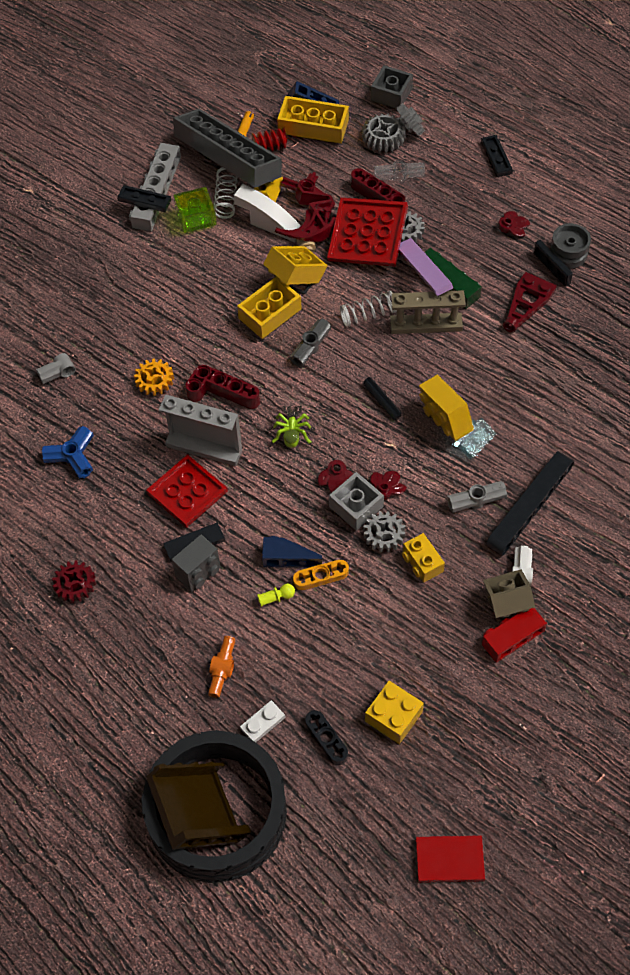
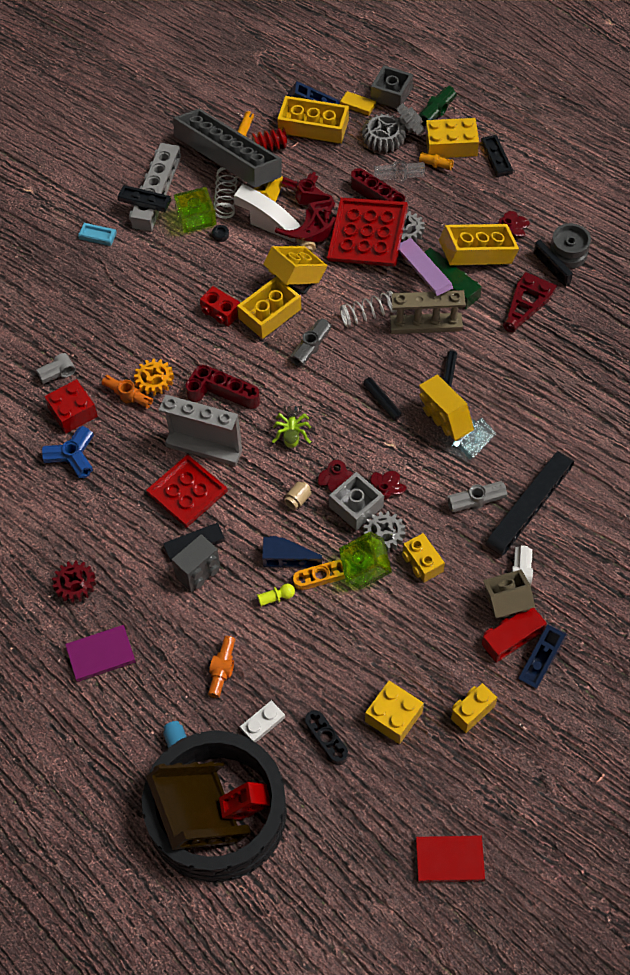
(71, 406): none -> red brick
(97, 234): none -> medium azure tile
(100, 653): none -> magenta tile
(133, 394): none -> orange pin
(173, 732): none -> dark azure brick
(219, 306): none -> red brick
(220, 233): none -> black tile
(244, 801): none -> red brick
(297, 495): none -> tan brick
(358, 103): none -> yellow tile
(365, 560): none -> clear neon green brick
(436, 161): none -> light orange pin
(438, 104): none -> dark green piece
(450, 367): none -> black axle
(452, 137): none -> yellow brick
(473, 707): none -> yellow brick
(478, 244): none -> yellow brick
(543, 655): none -> dark blue slope

